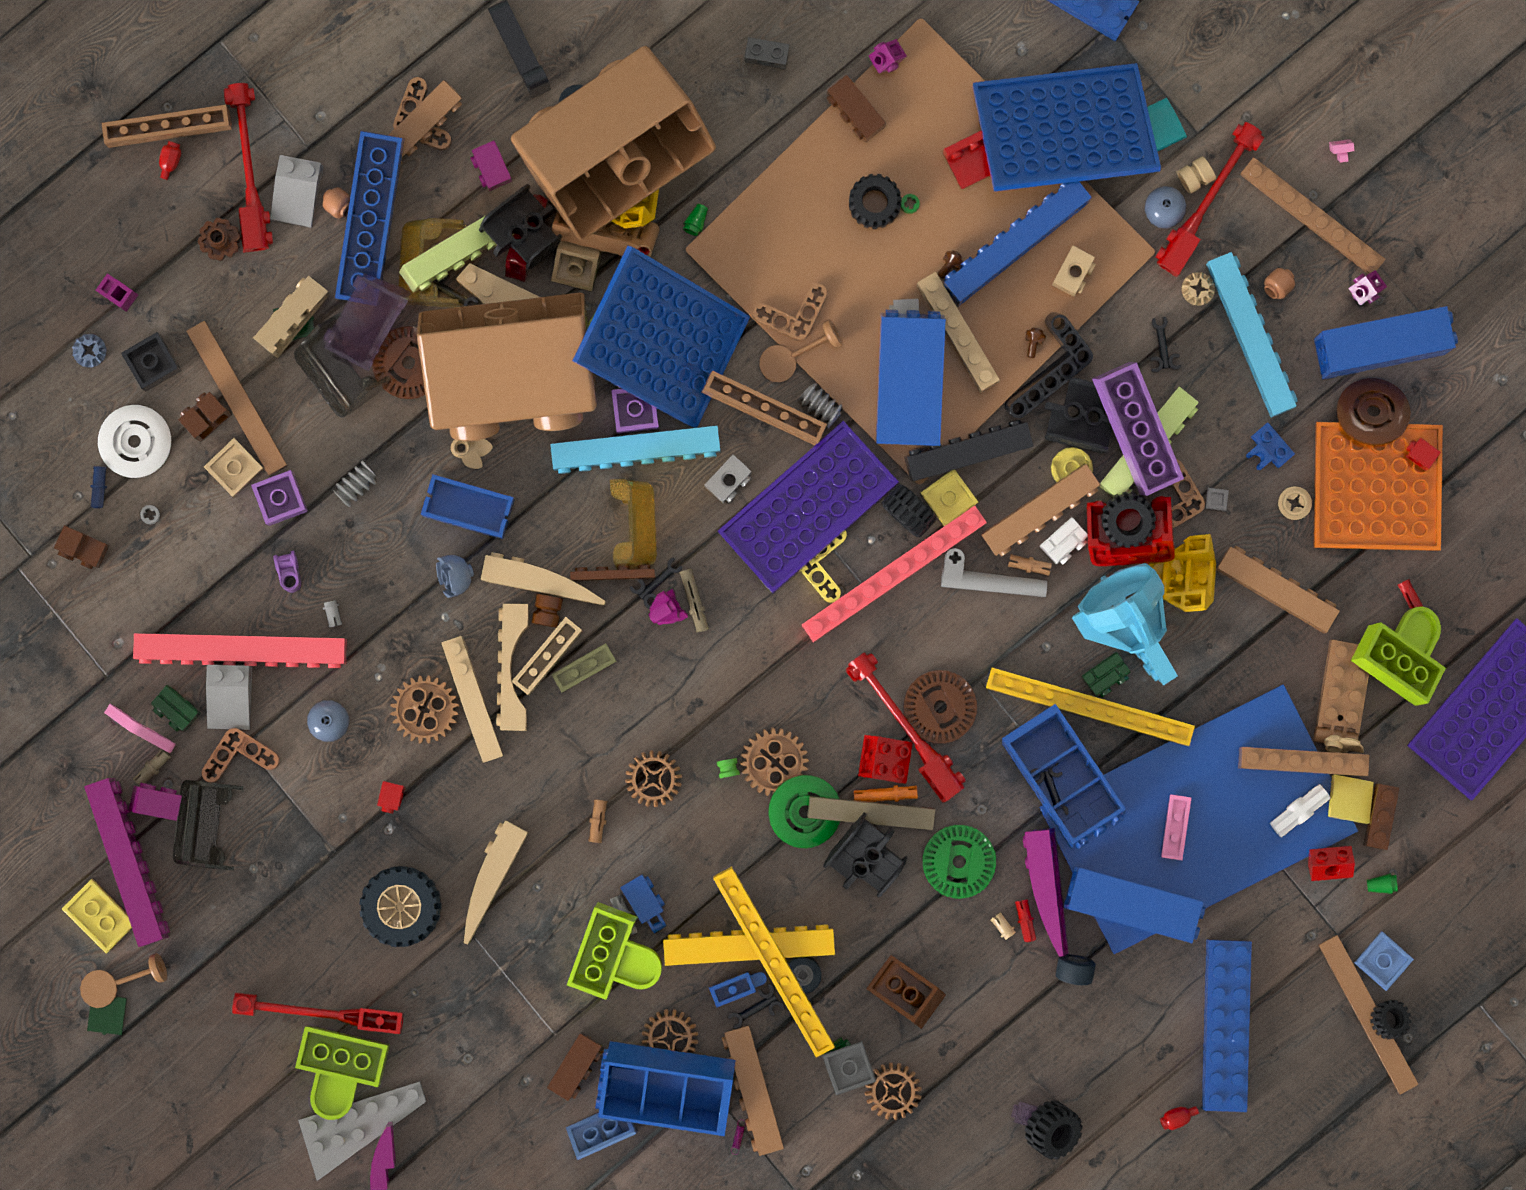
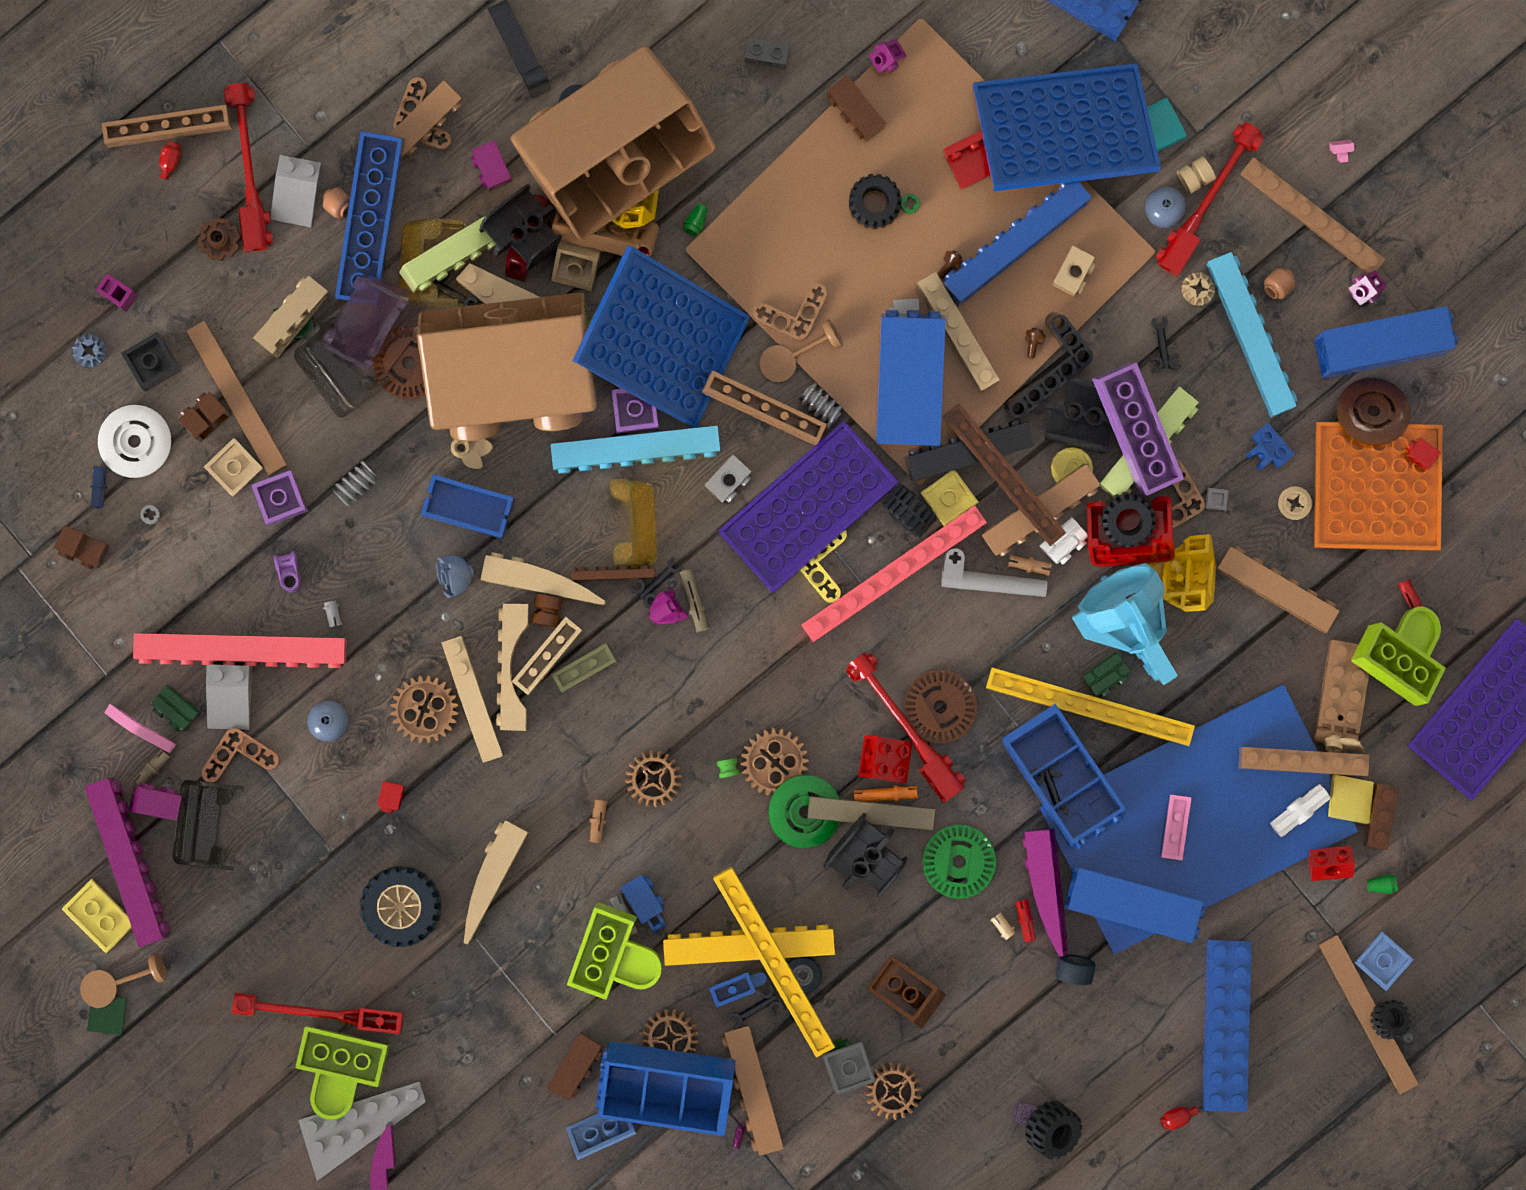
(1004, 474): none -> reddish brown plate

